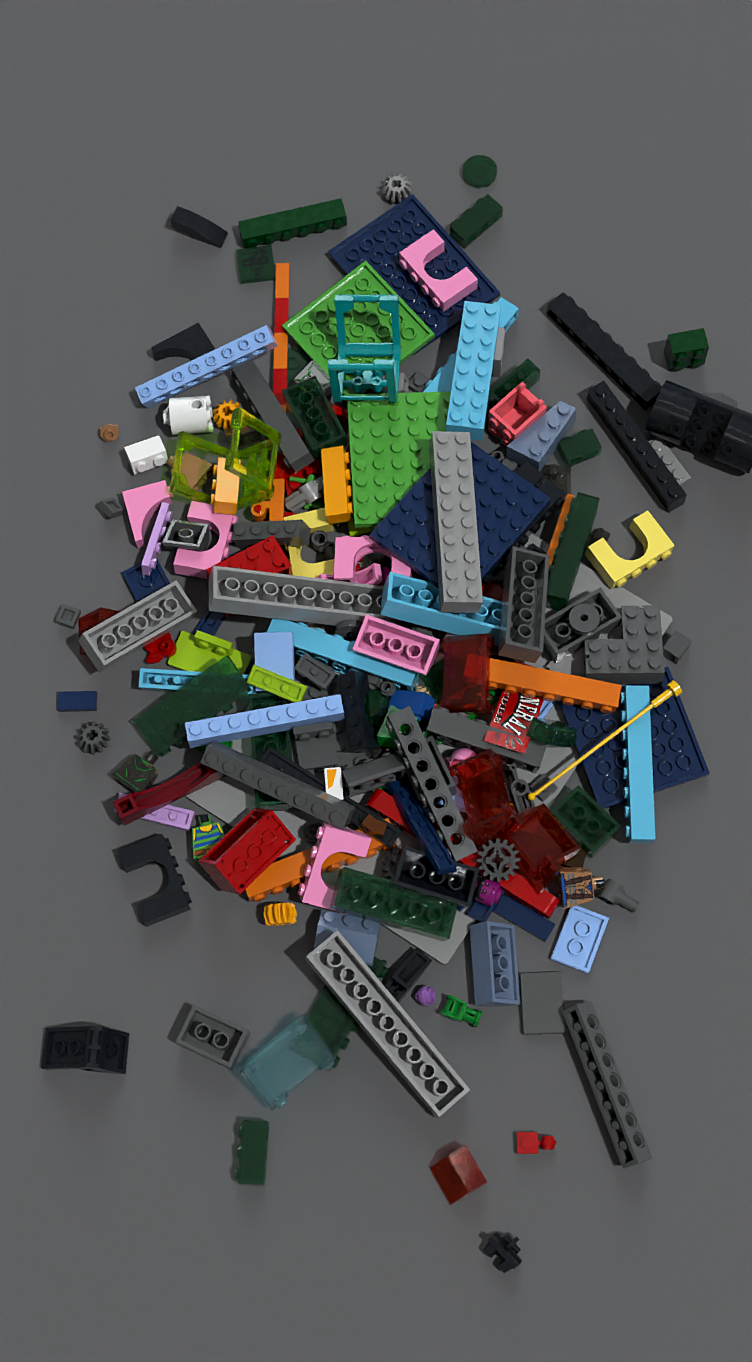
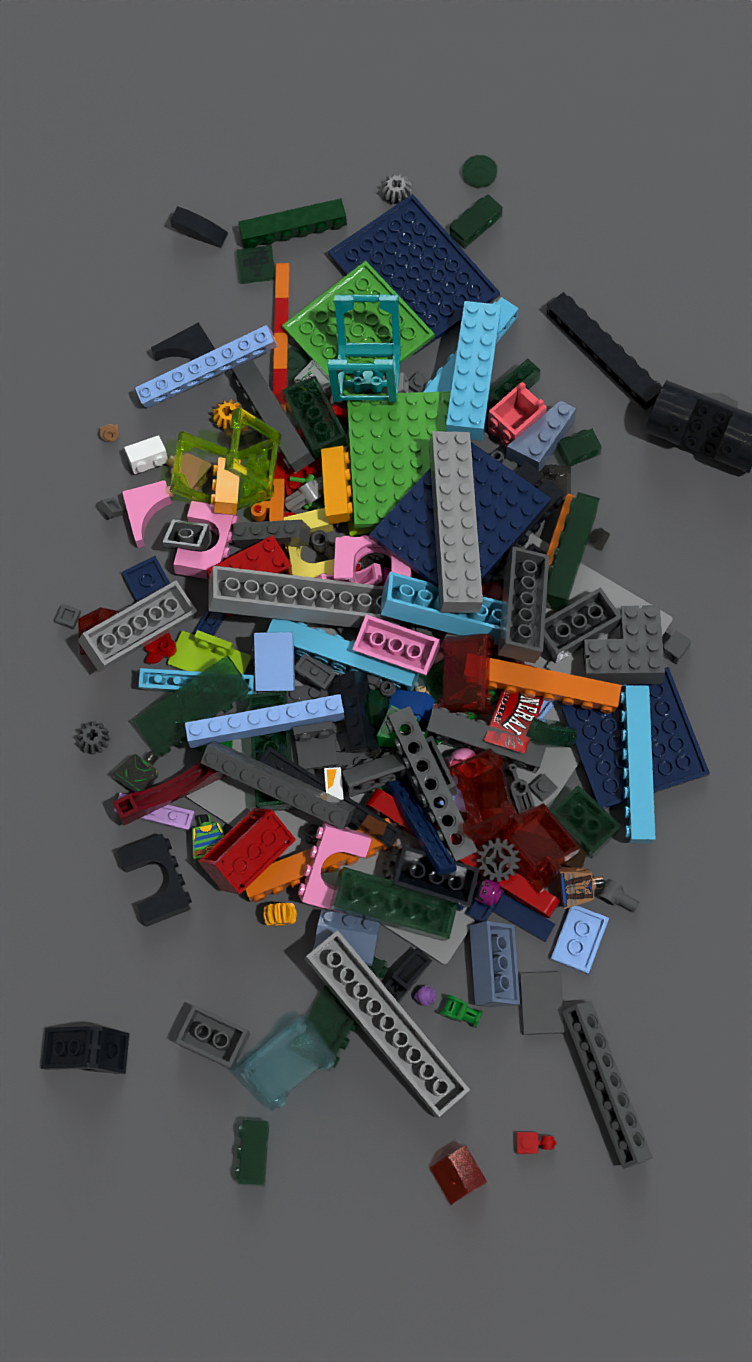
(77, 701): dark blue tile -> none
(154, 546): lavender plate -> none
(189, 415): white cylinder -> none
(276, 684): lime tile -> none
(348, 629): dark grey piece -> none
(443, 292): bright pink arch -> none
(499, 352): light grey tile -> none
(507, 1249): black hips -> none
(584, 627): dark grey piece -> none
(617, 570): light yellow arch -> none
(636, 446): black brick -> none
(670, 461): light grey plate -> none
(673, 689): yellow piece -> none
(686, 349): dark green brick -> none

